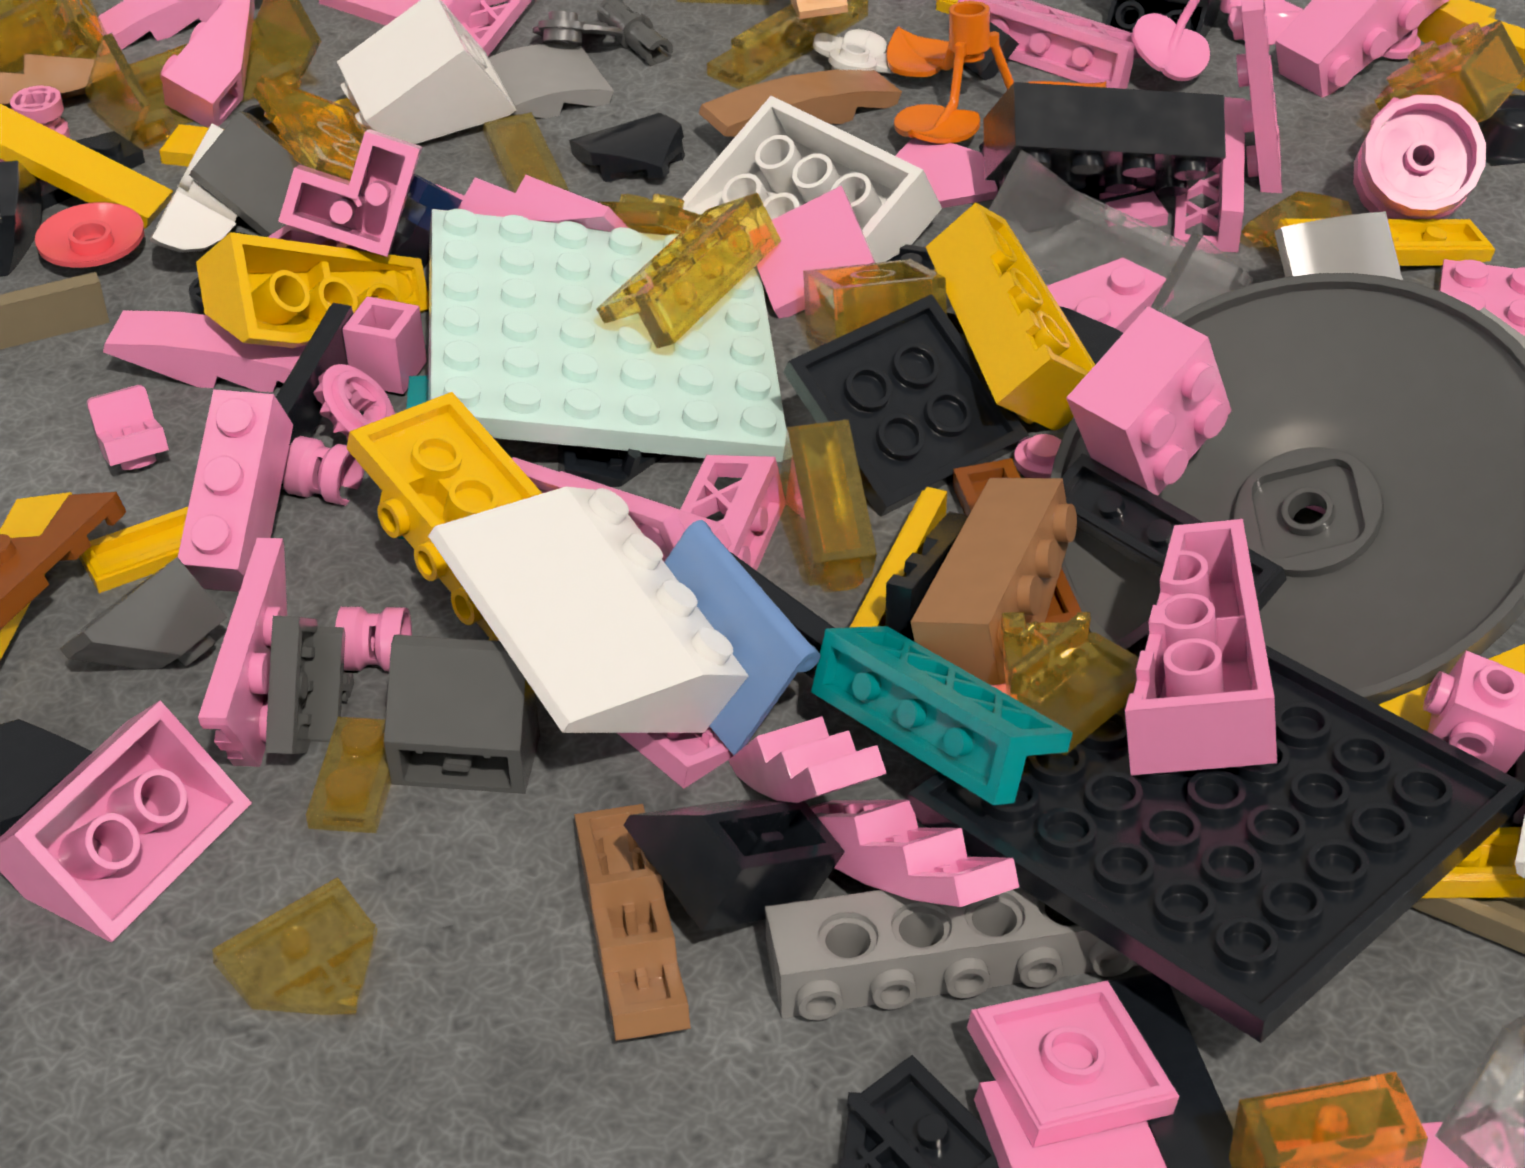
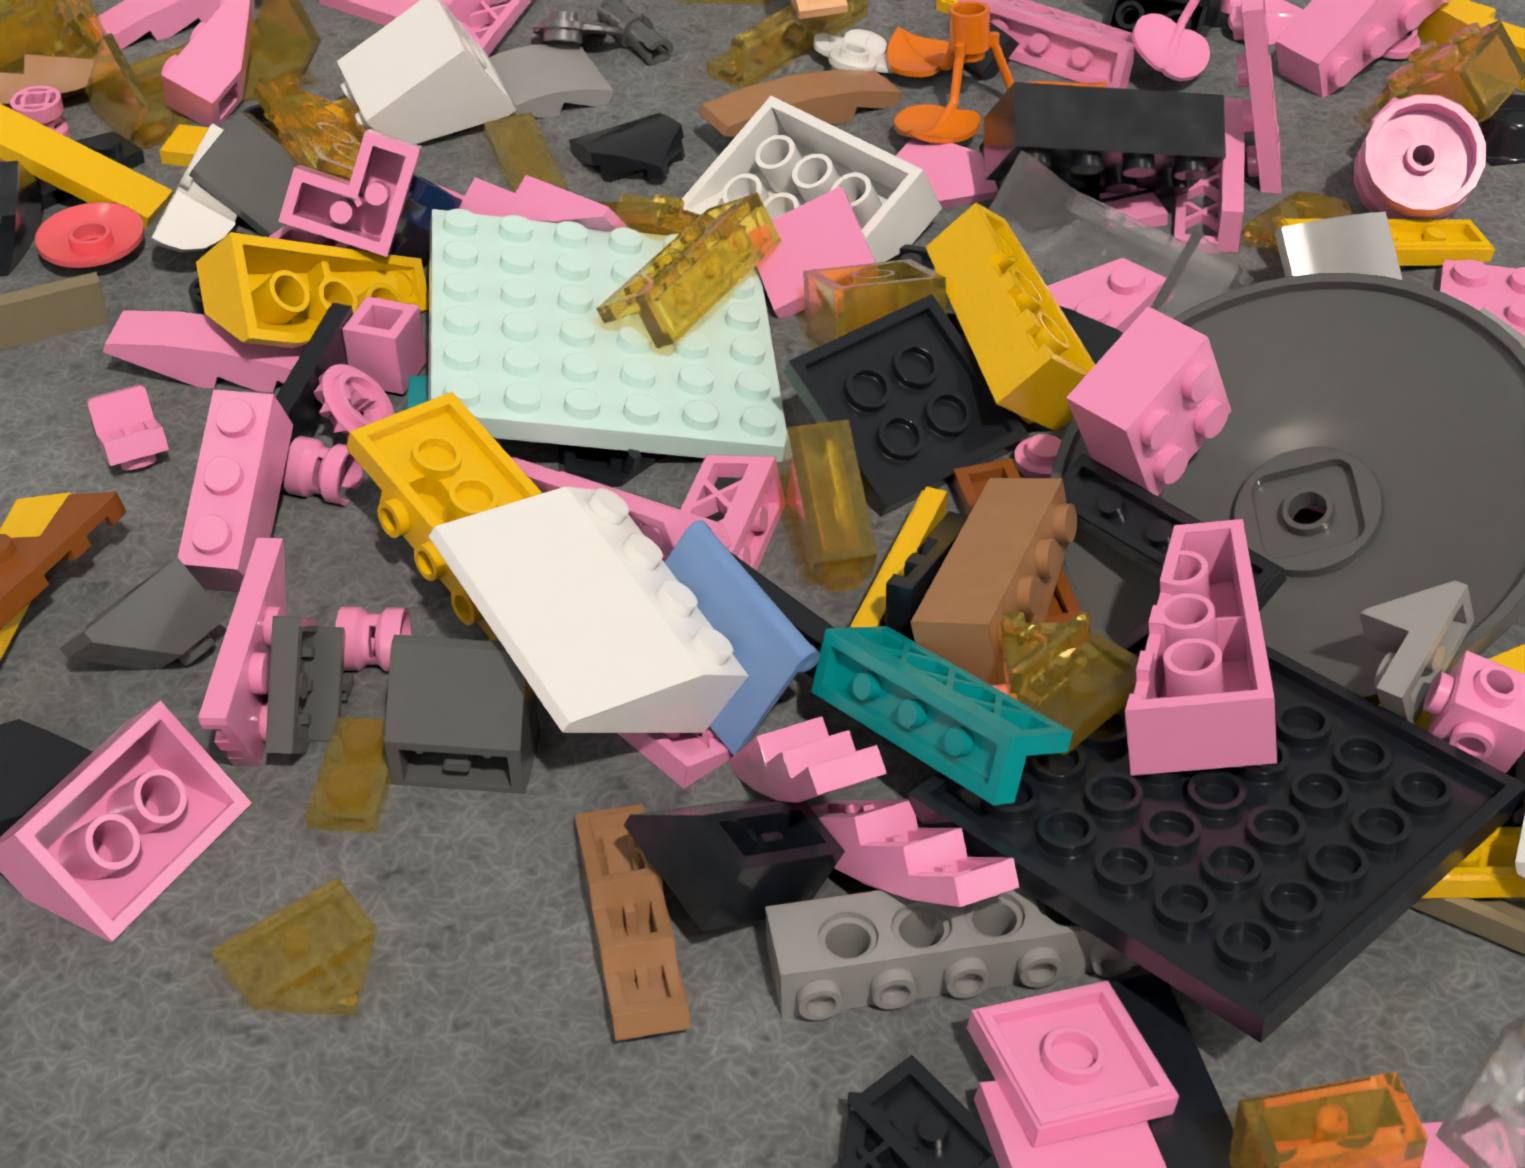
(134, 551): yellow tile -> none
(1419, 639): none -> light grey slope

